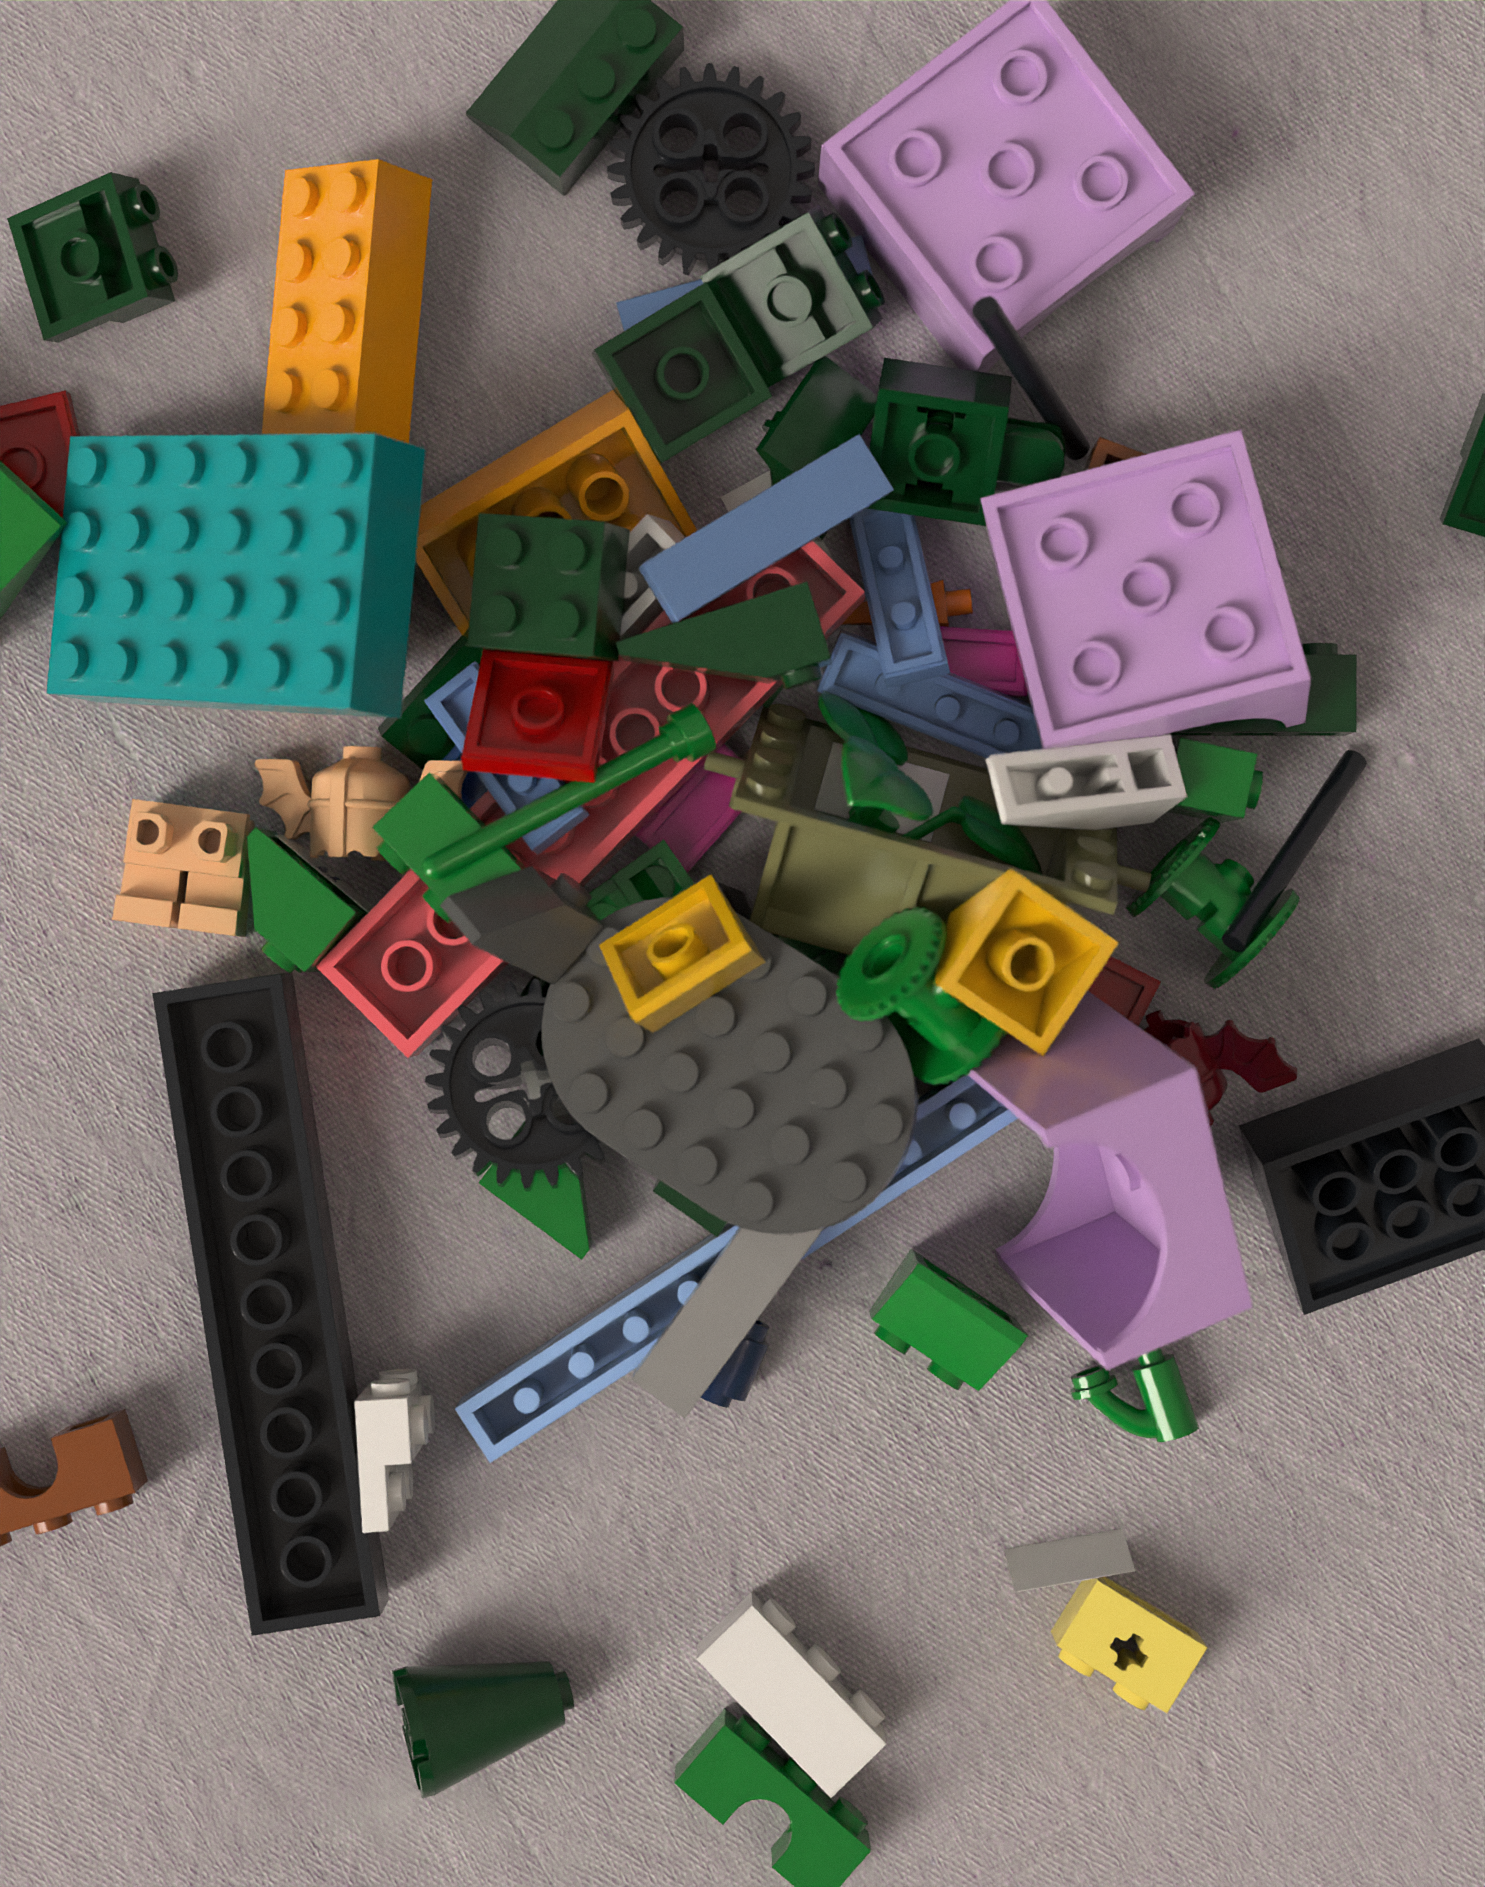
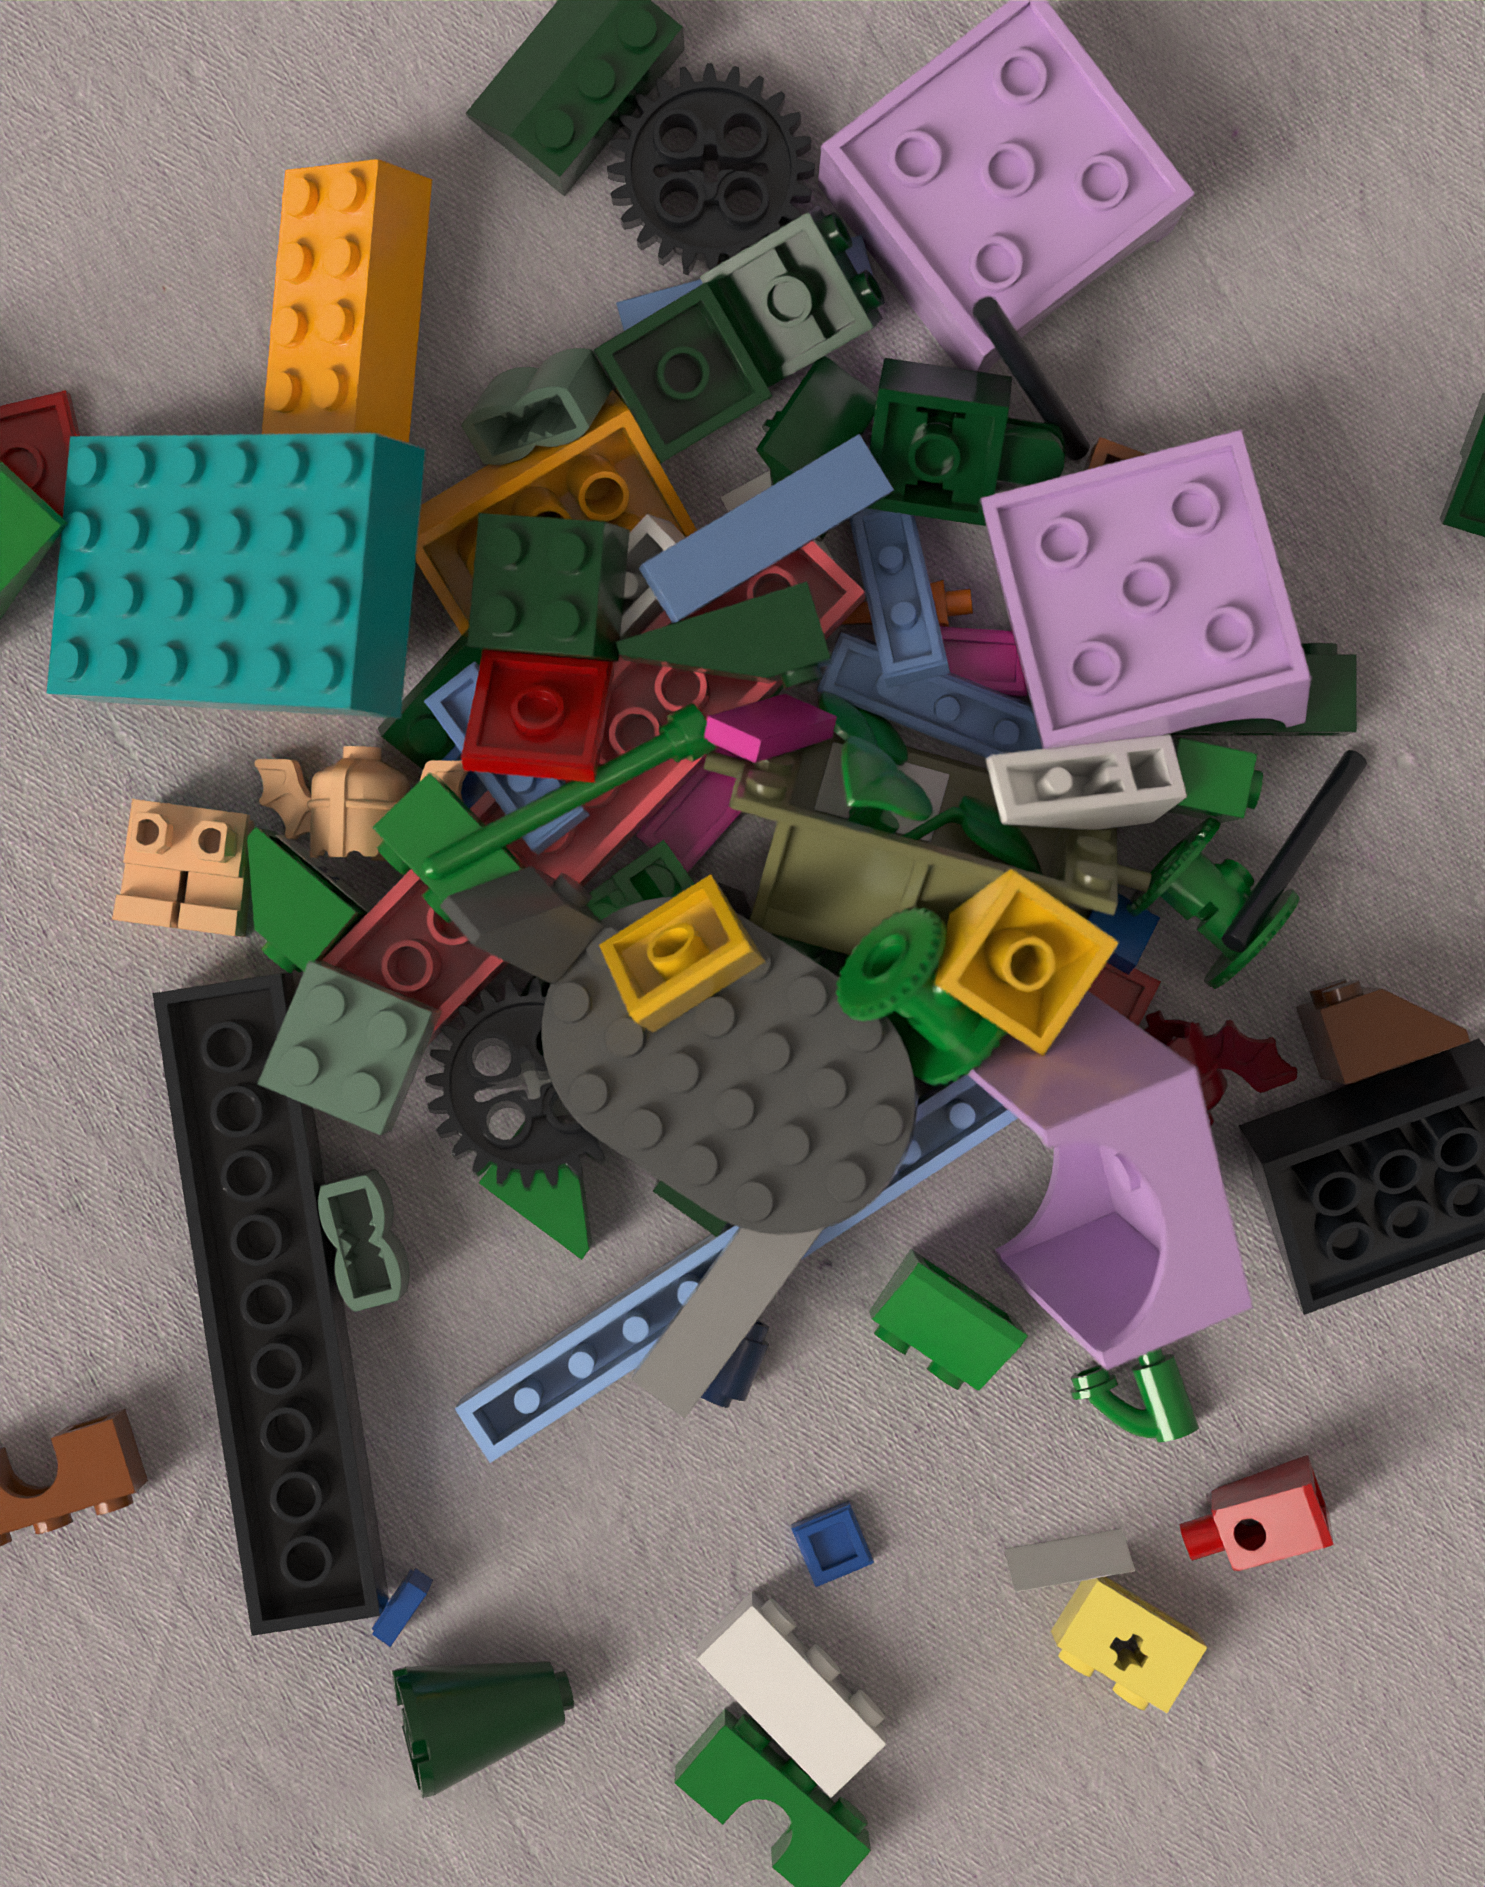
(93, 256): dark green plate -> none
(349, 1047): none -> sand green brick
(369, 1257): none -> sand green brick
(390, 1431): white plate -> none
(401, 1606): none -> blue tile
(537, 406): none -> sand green brick
(769, 727): none -> dark pink tile
(832, 1543): none -> blue tile
(1129, 931): none -> blue tile
(1288, 1514): none -> red torso
(1370, 1031): none -> reddish brown slope

